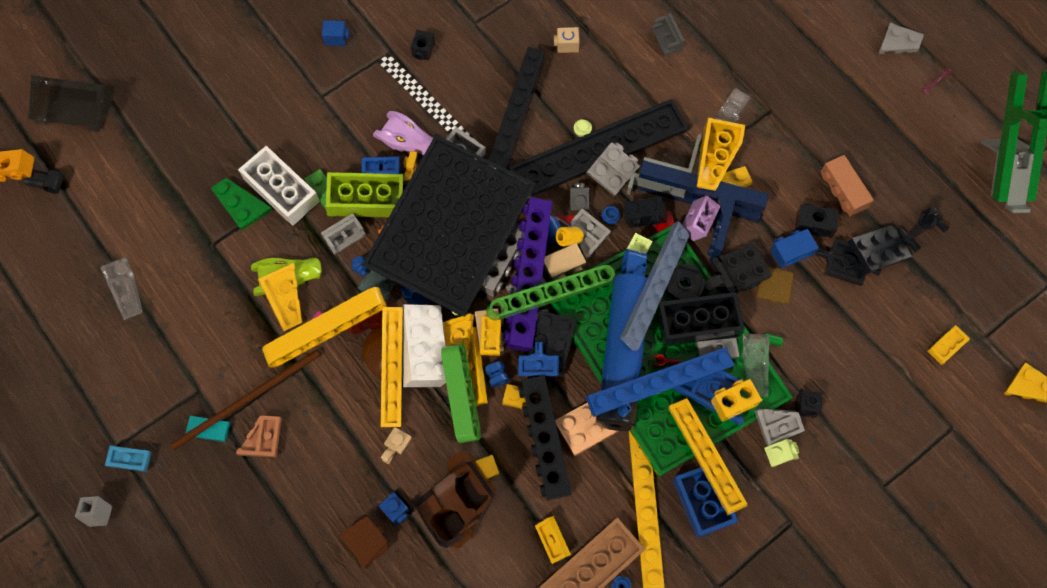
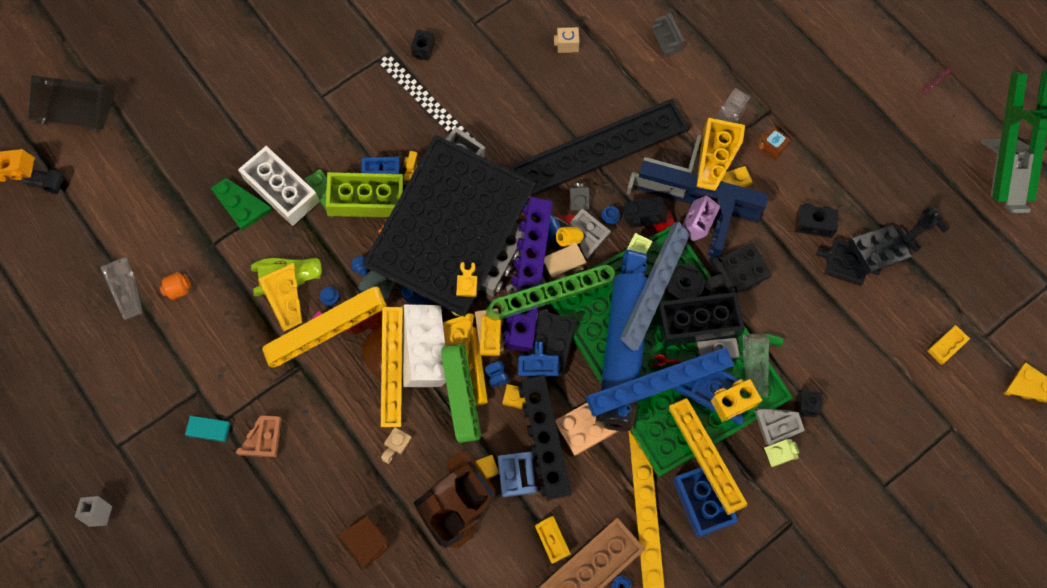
(128, 458): dark azure plate -> none
(175, 286): none -> orange head
(244, 400): reddish brown piece -> none
(329, 296): none -> blue plate
(335, 33): blue brick -> none
(343, 234): light grey hinge -> none
(395, 509): blue bracket -> none
(403, 134): lavender animal -> none
(467, 283): none -> yellow plate
(510, 474): none -> medium blue plate
(518, 107): black brick -> none
(582, 127): yellowish green plate -> none
(613, 168): light grey plate -> none
(773, 142): none -> clear orange brick
(777, 287): clear yellow piece -> none
(793, 248): blue brick -> none
(846, 185): nougat brick -> none
(900, 40): light grey wing -> none

